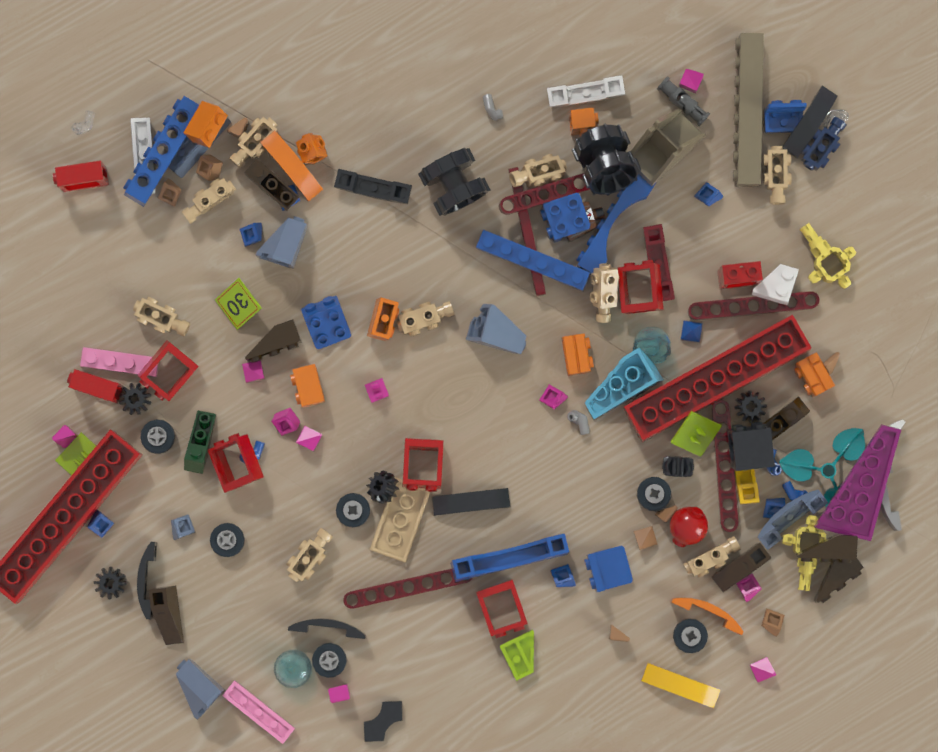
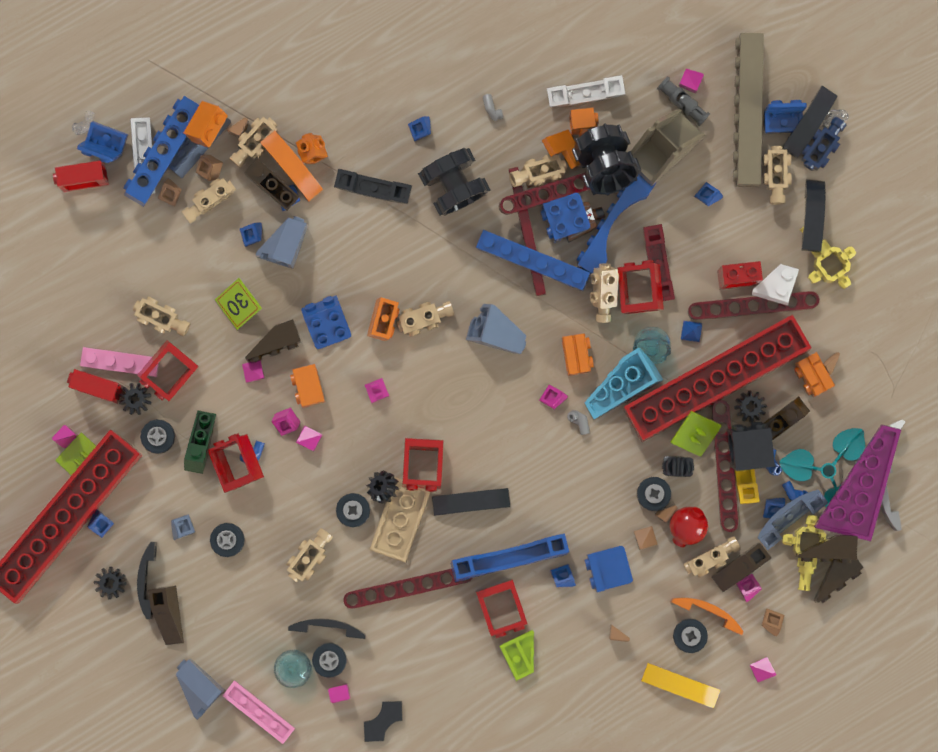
(103, 143): none -> blue bracket
(420, 128): none -> blue slope
(562, 143): none -> orange tile
(814, 215): none -> black slope

